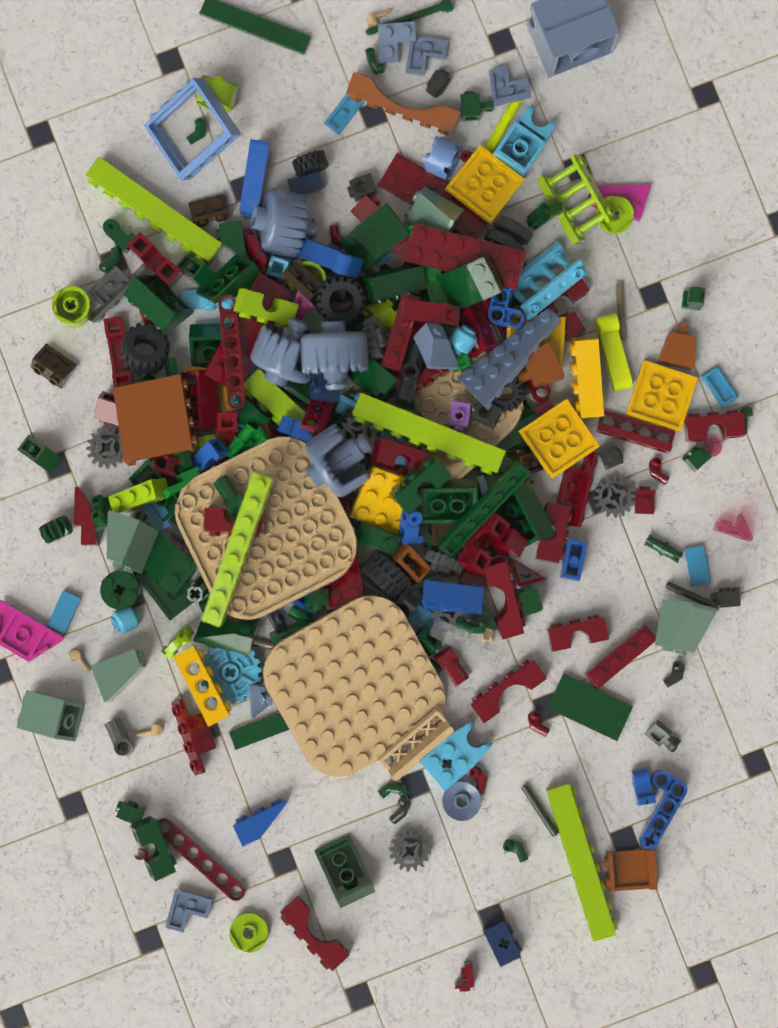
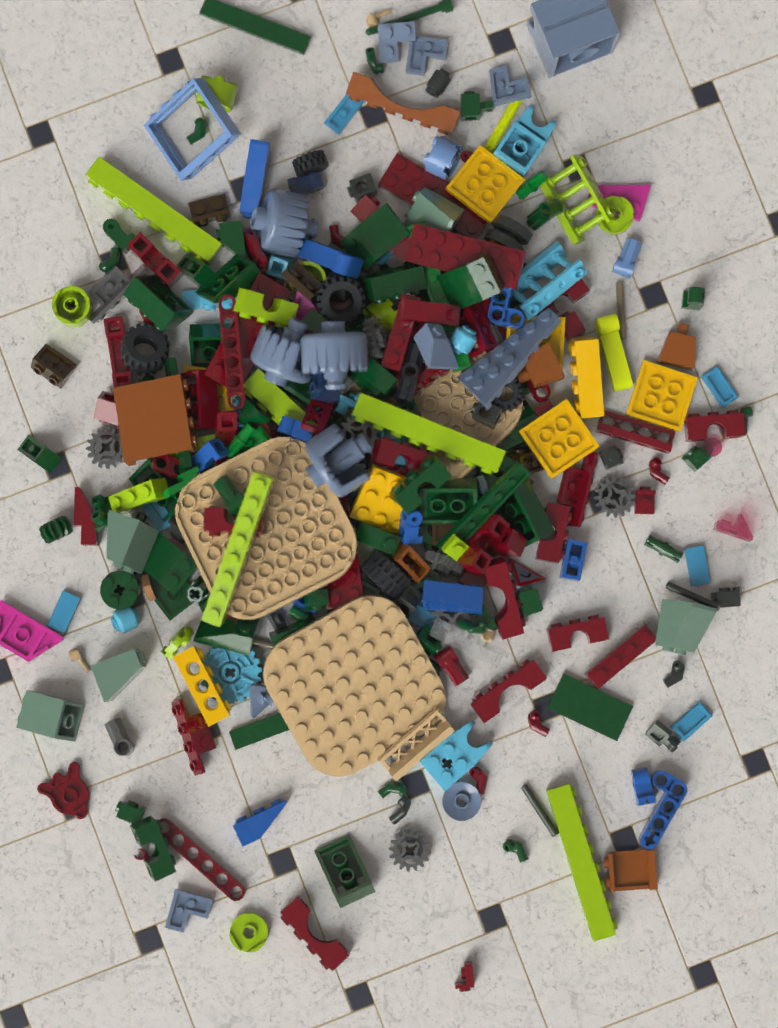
(68, 793): none -> dark red tile
(148, 588): none -> medium nougat tile
(155, 731): tan hand -> none
(455, 547): none -> lime plate
(460, 408): medium lavender brick -> none
(493, 935): dark blue brick -> none
(531, 185): none -> green axle
(626, 261): none -> medium blue piece
(691, 721): none -> dark azure tile

